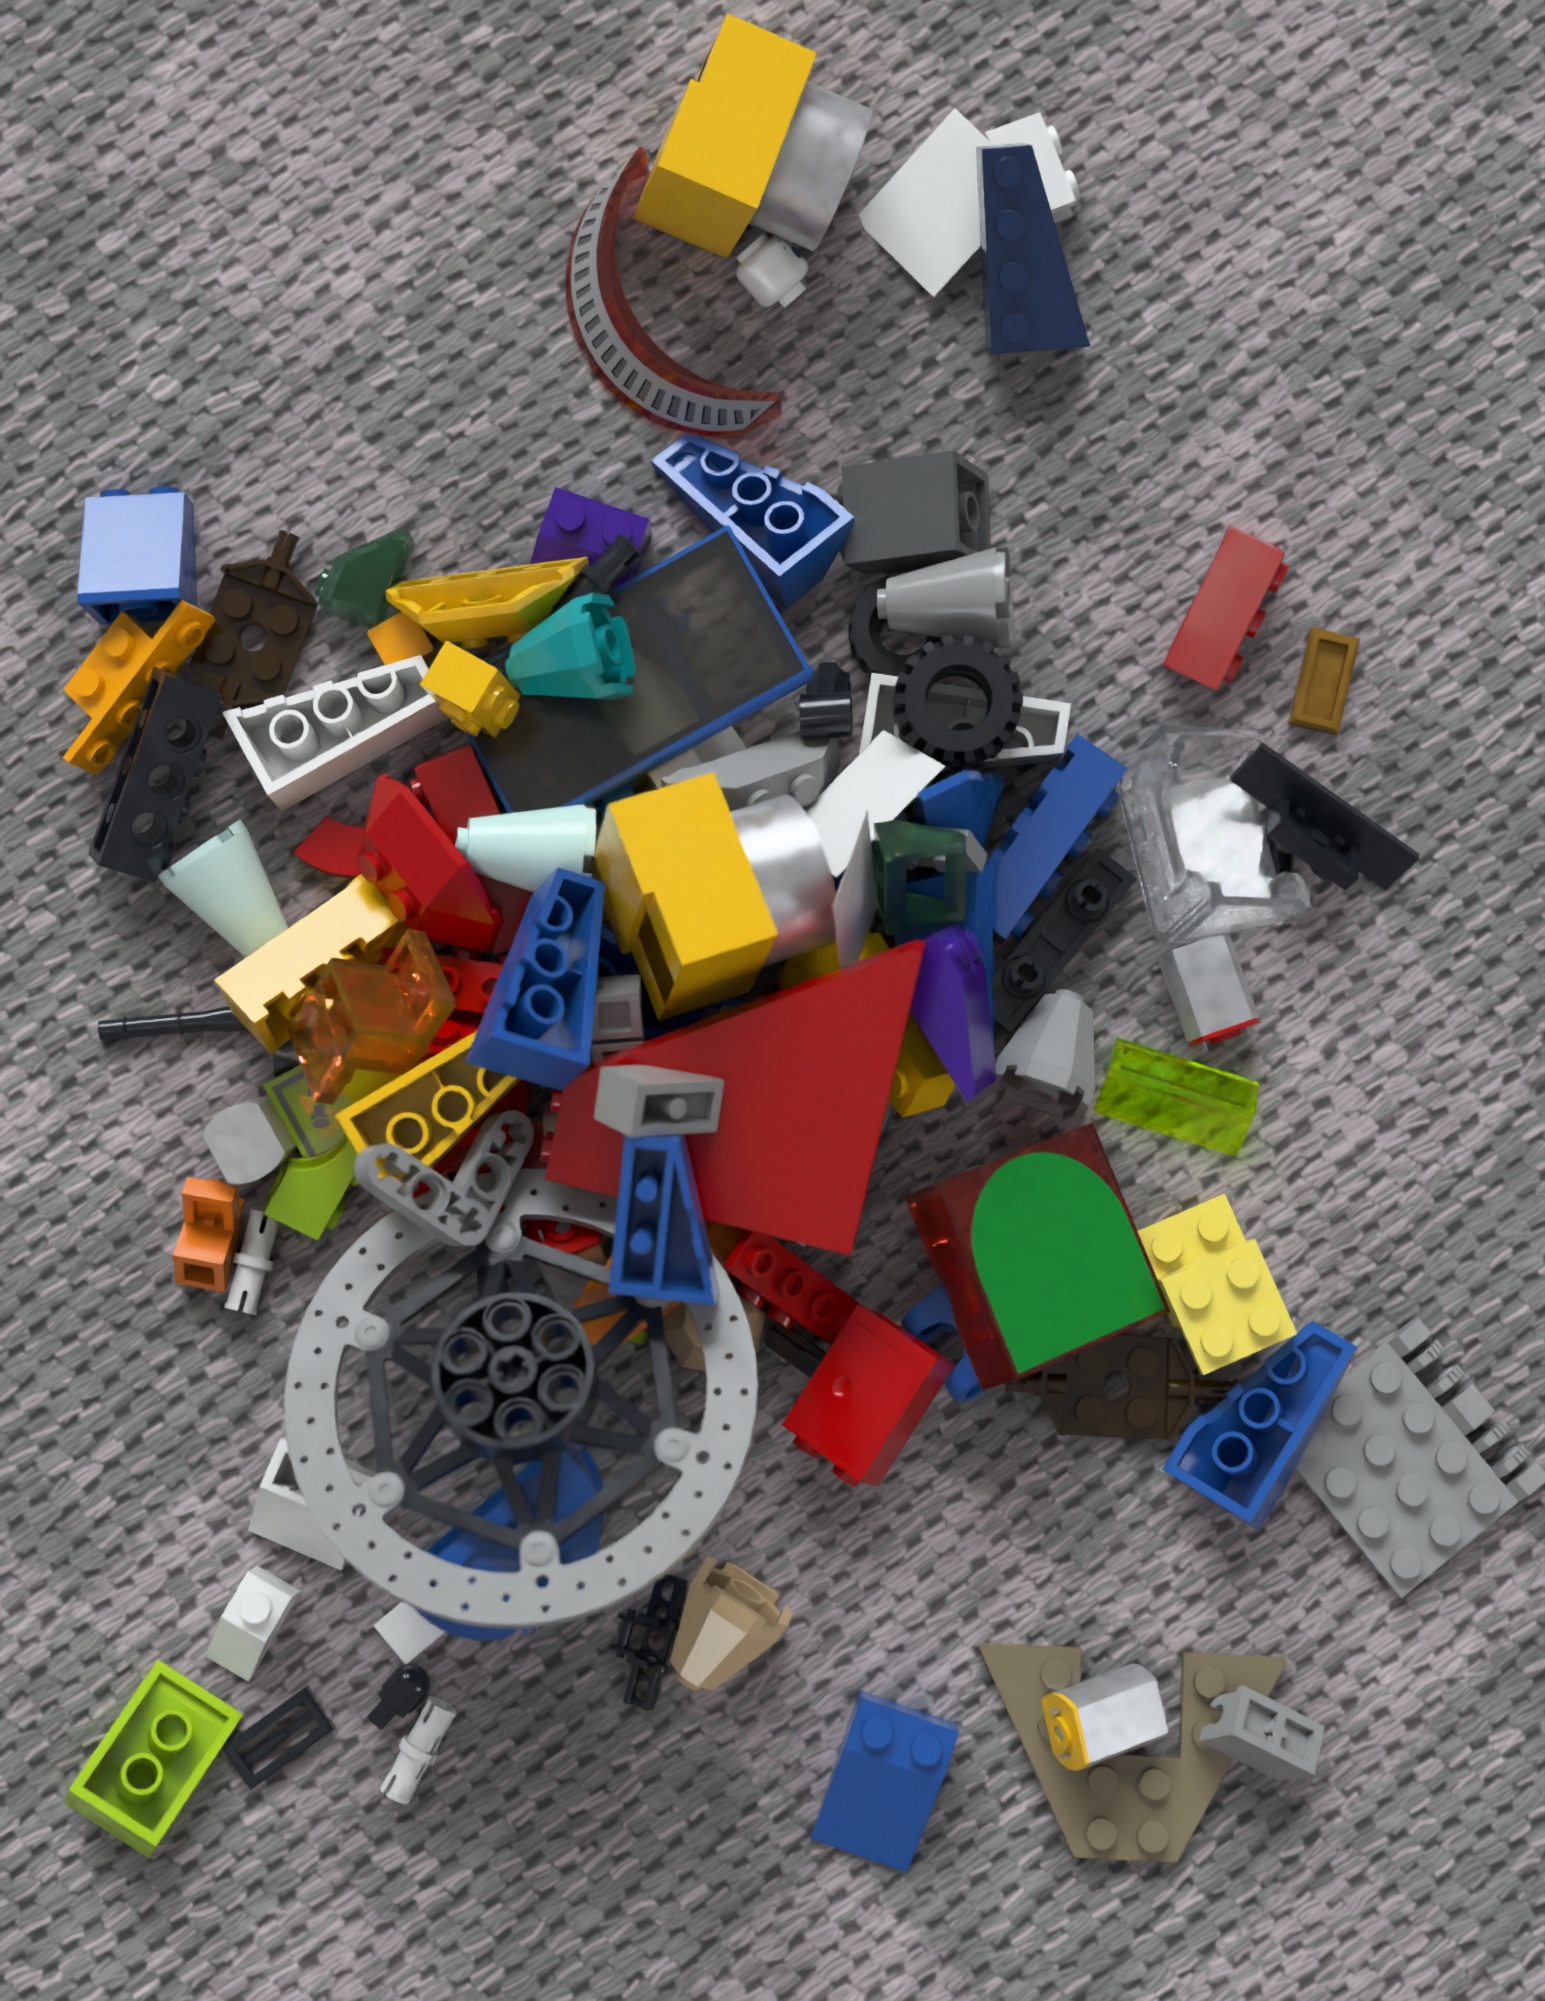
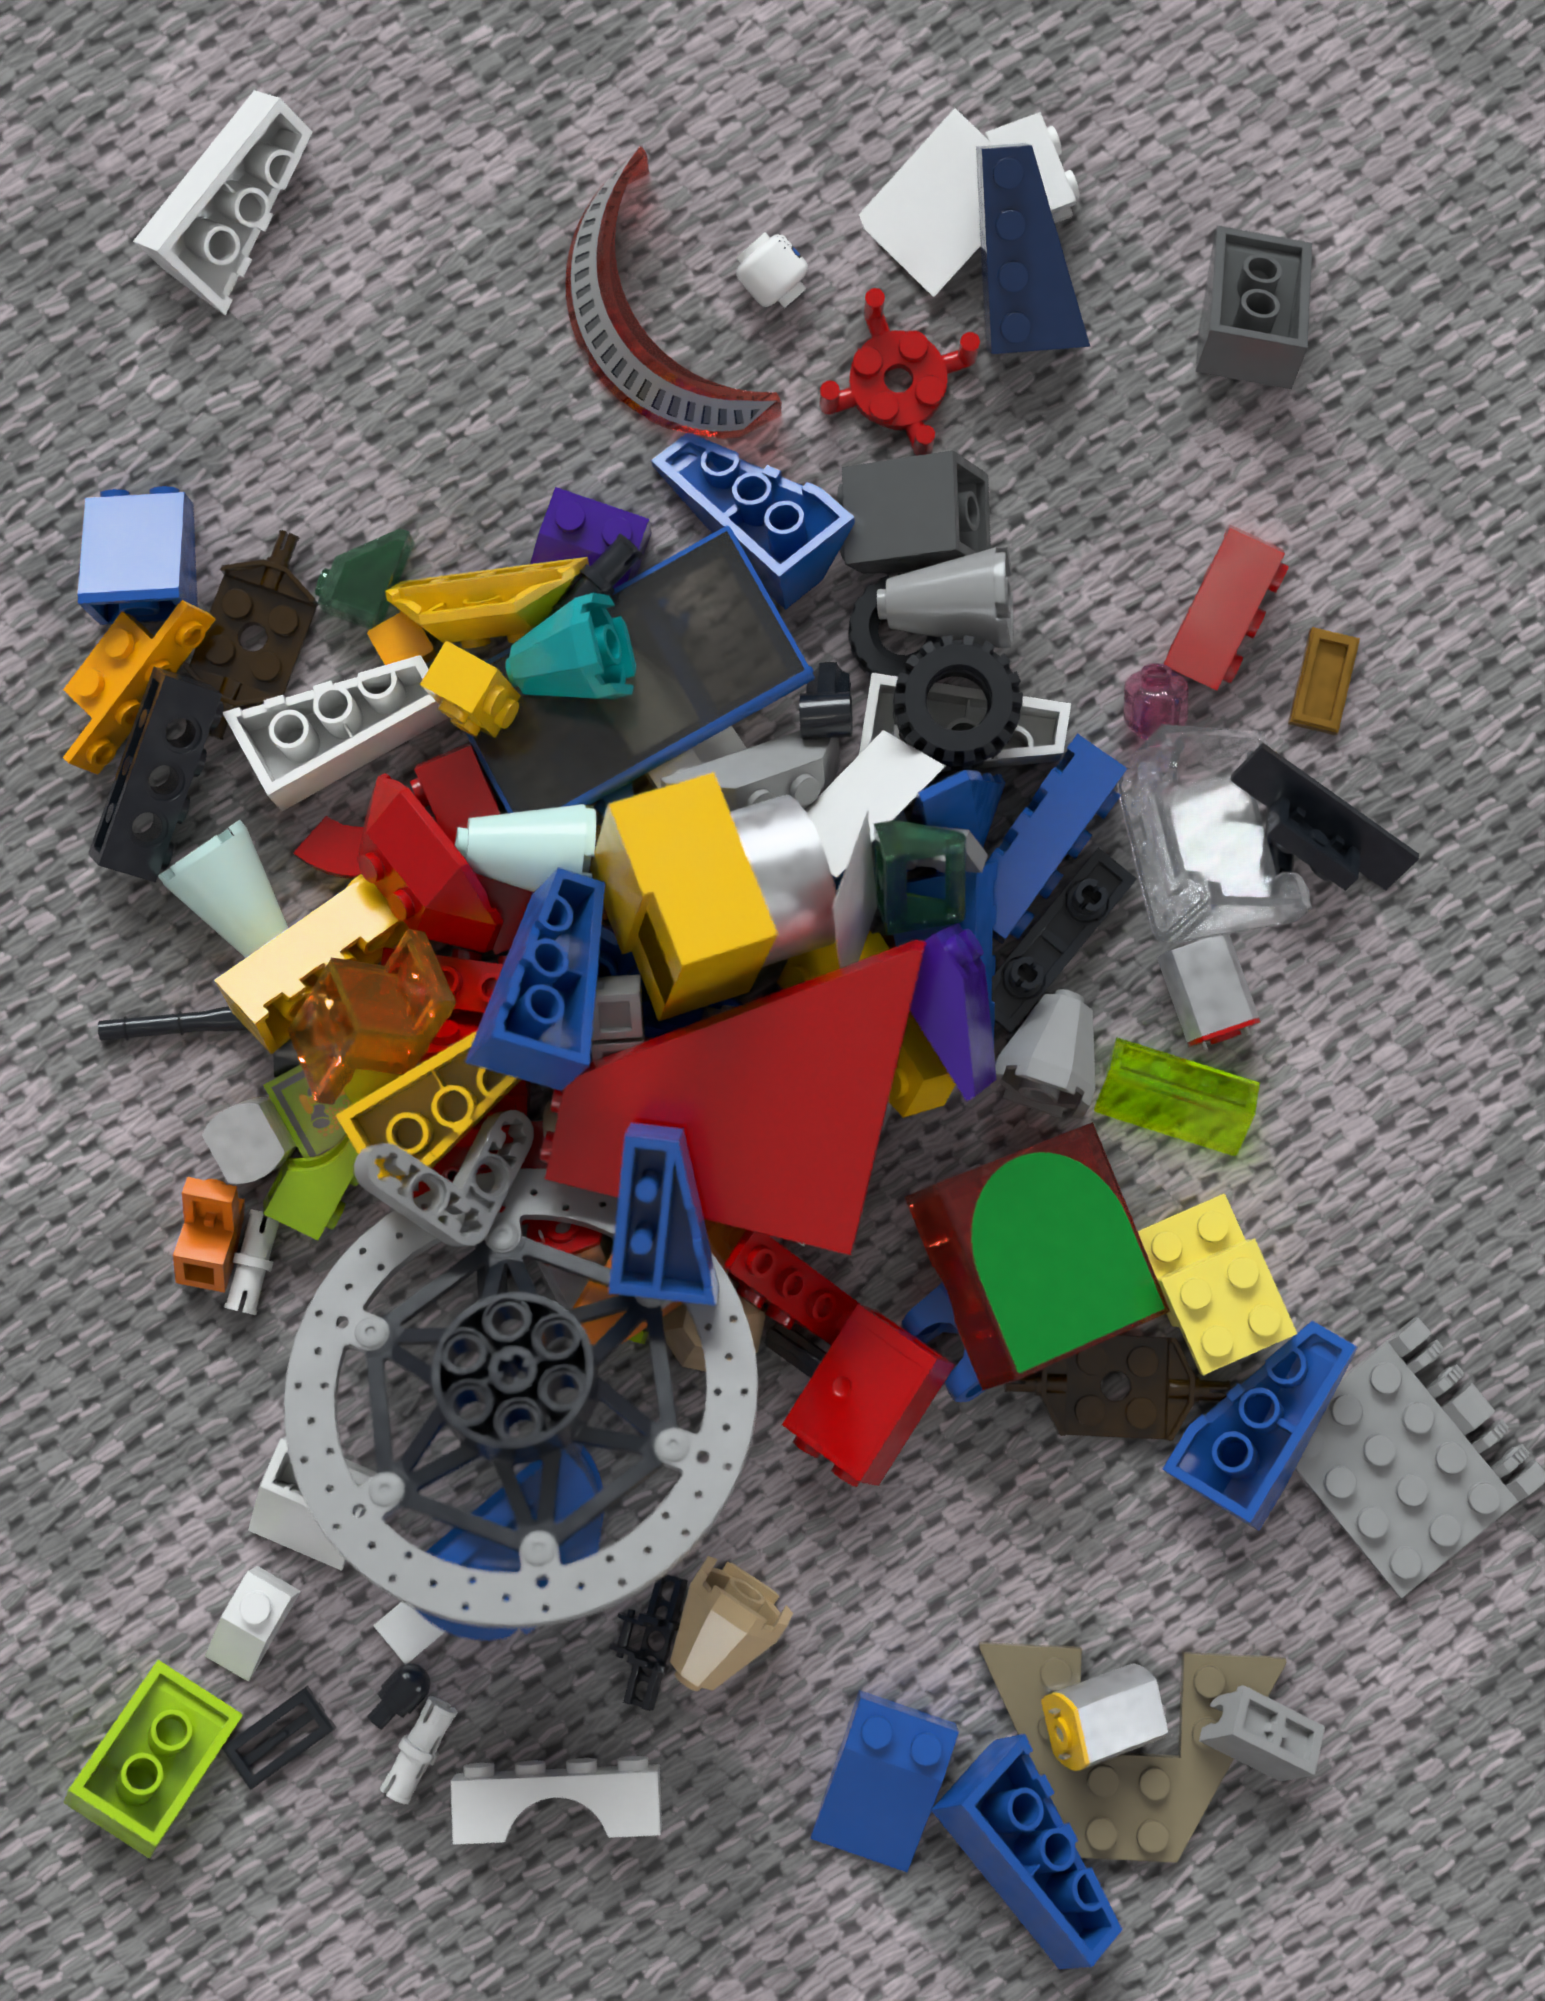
(227, 199): none -> white wedge
(621, 1796): none -> white arch
(657, 1101): light grey slope -> none
(753, 147): yellow piece -> none
(904, 351): none -> red plate
(1025, 1851): none -> blue wedge
(1155, 698): none -> clear pink head
(1255, 308): none -> dark grey slope

